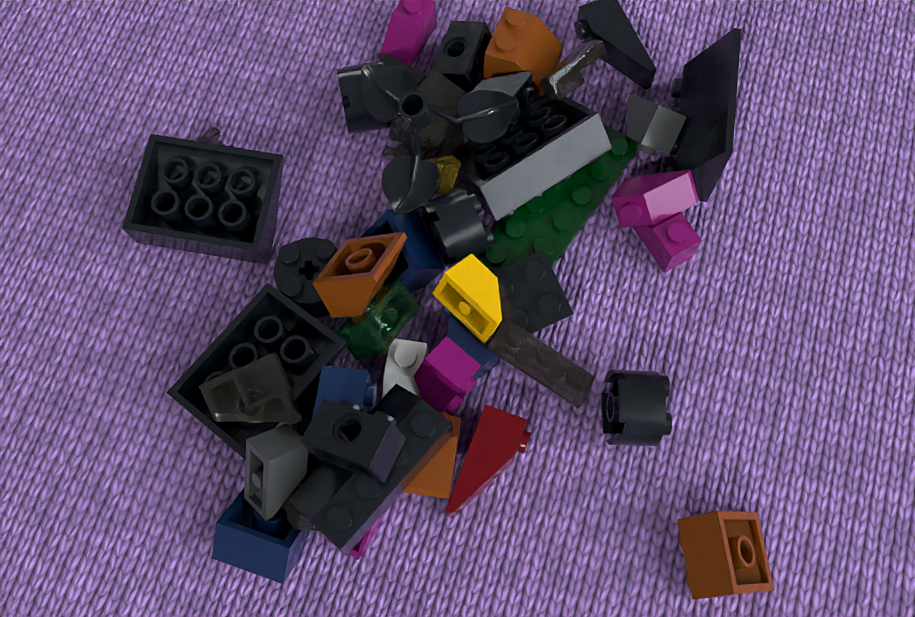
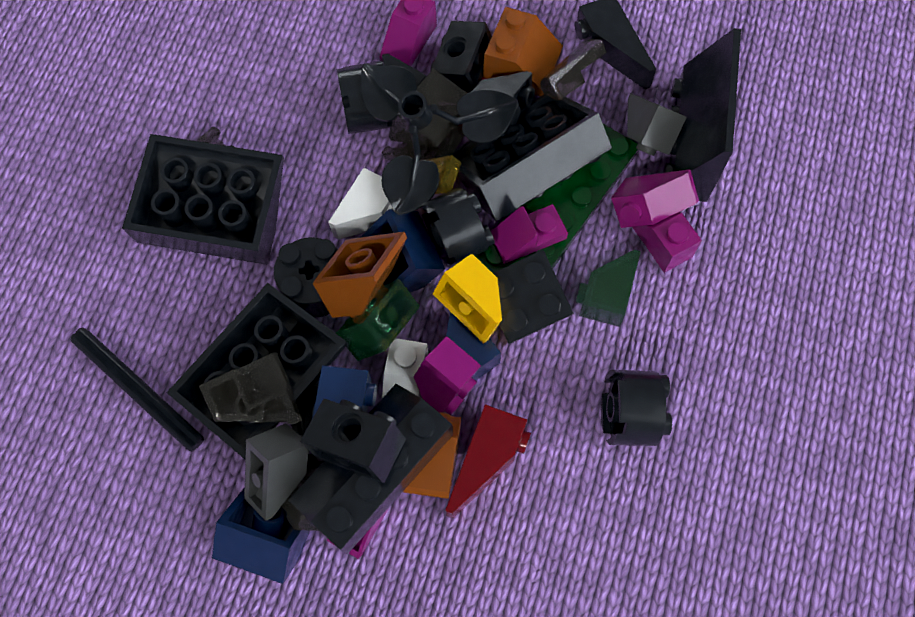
(137, 389): none -> black axle
(360, 207): none -> white slope
(528, 233): none -> magenta slope
(541, 362): clear smoke plate -> none
(609, 290): none -> clear green slope
(724, 554): dark orange slope -> none

